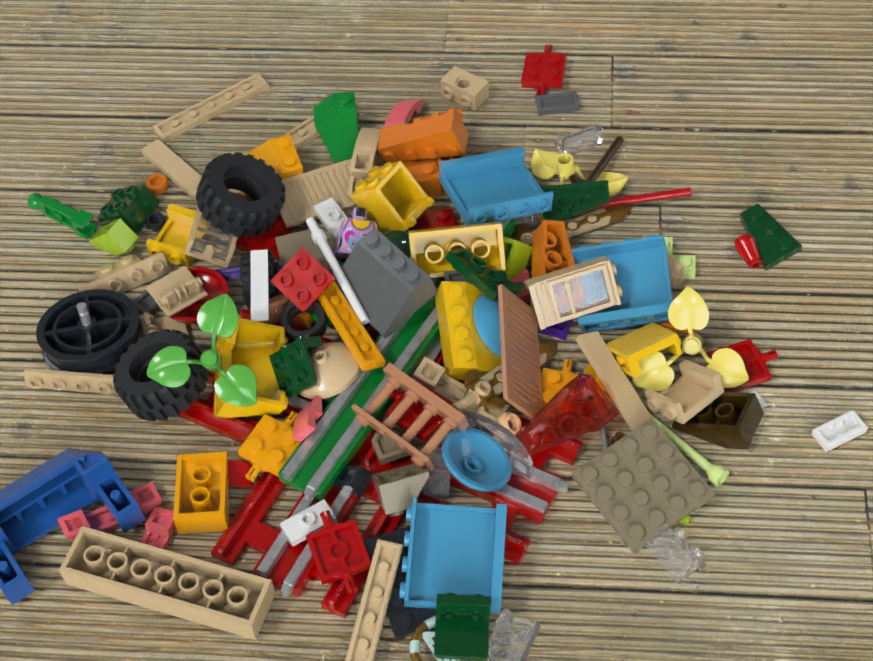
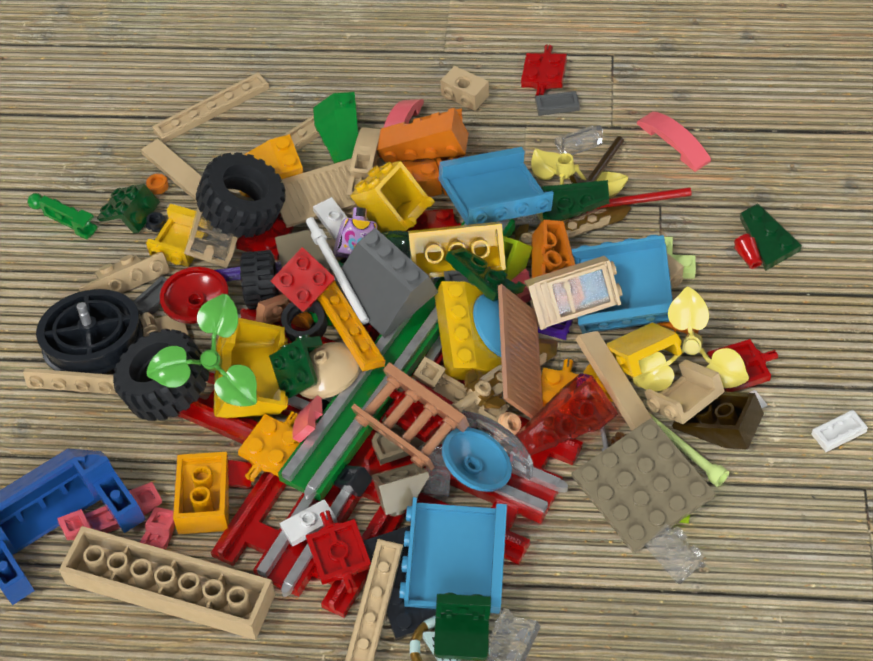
(115, 238): lime slope -> none
(176, 291): tan hinge -> none
(259, 285): white sticker -> none
(678, 137): none -> coral slope

